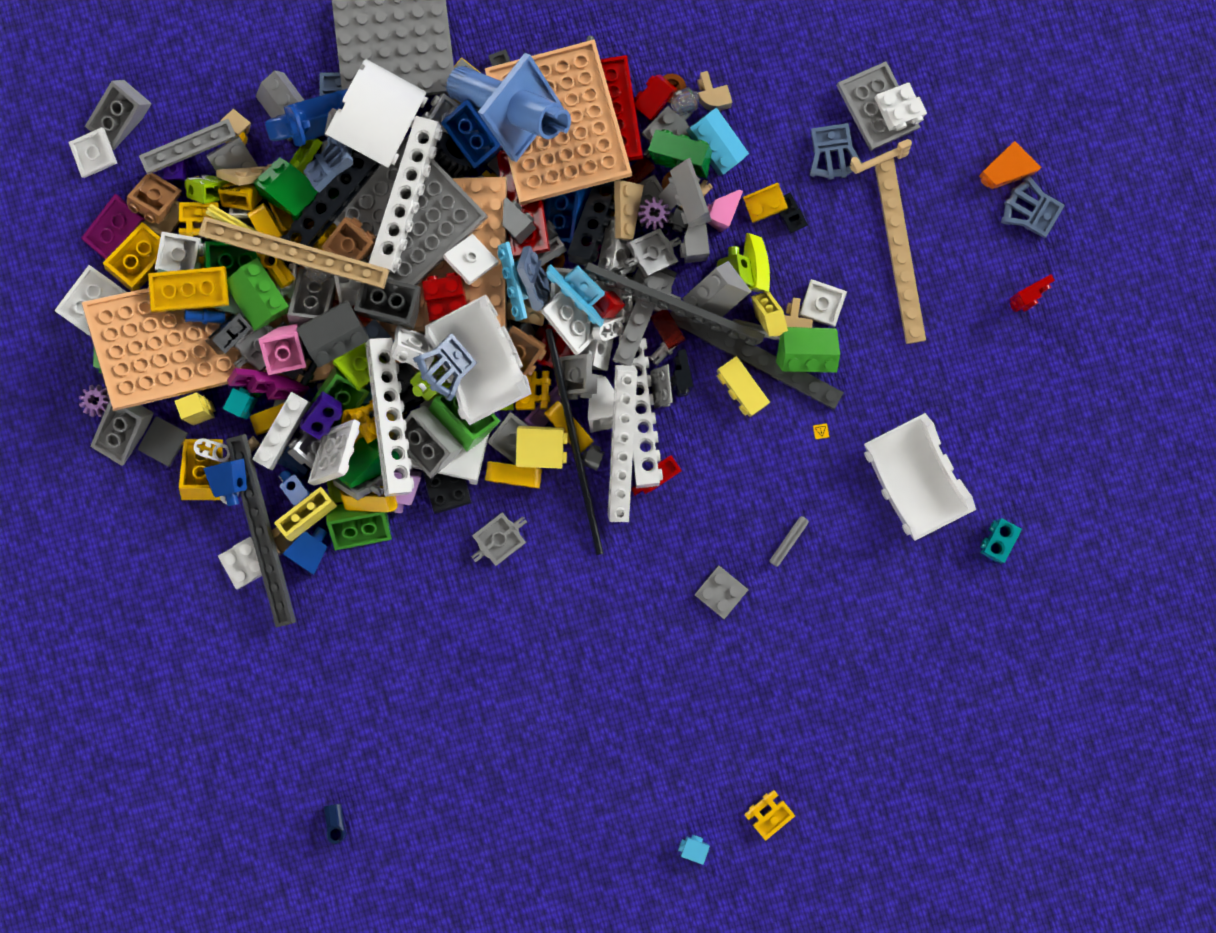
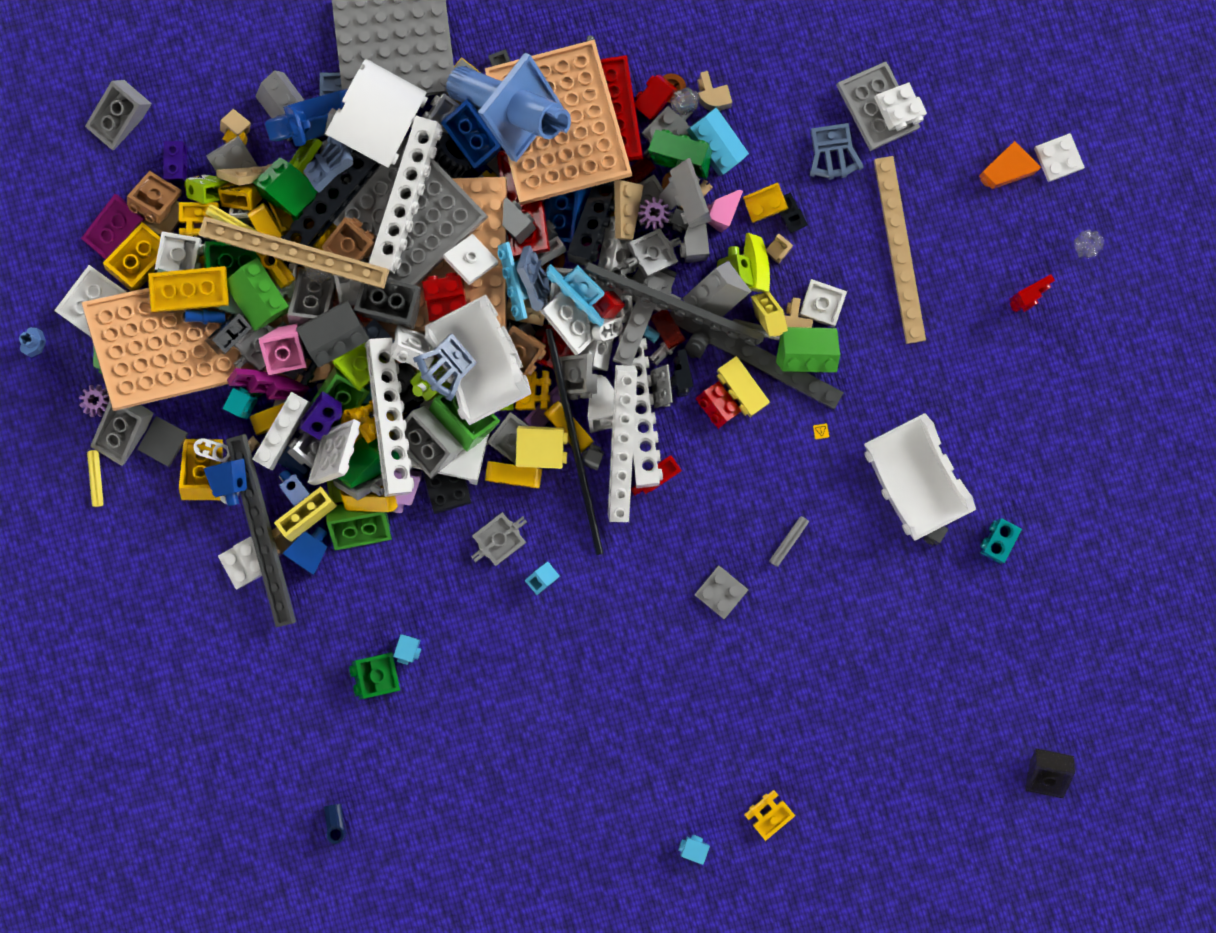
(32, 342): none -> medium blue piece
(92, 152): white plate -> none
(95, 478): none -> light yellow axle
(187, 146): light grey plate -> none
(195, 408): light yellow brick -> none
(374, 676): none -> green plate
(407, 649): none -> medium azure brick
(542, 578): none -> medium azure brick
(651, 334): none -> medium azure pin
(697, 345): none -> dark grey plate
(718, 404): none -> red bracket
(779, 248): none -> tan panel
(901, 151): tan hinge -> none
(936, 536): none -> dark grey plate
(1043, 215): sand blue plate -> none
(1050, 773): none -> clear smoke slope
(1059, 157): none -> white plate
(1088, 249): none -> clear brick

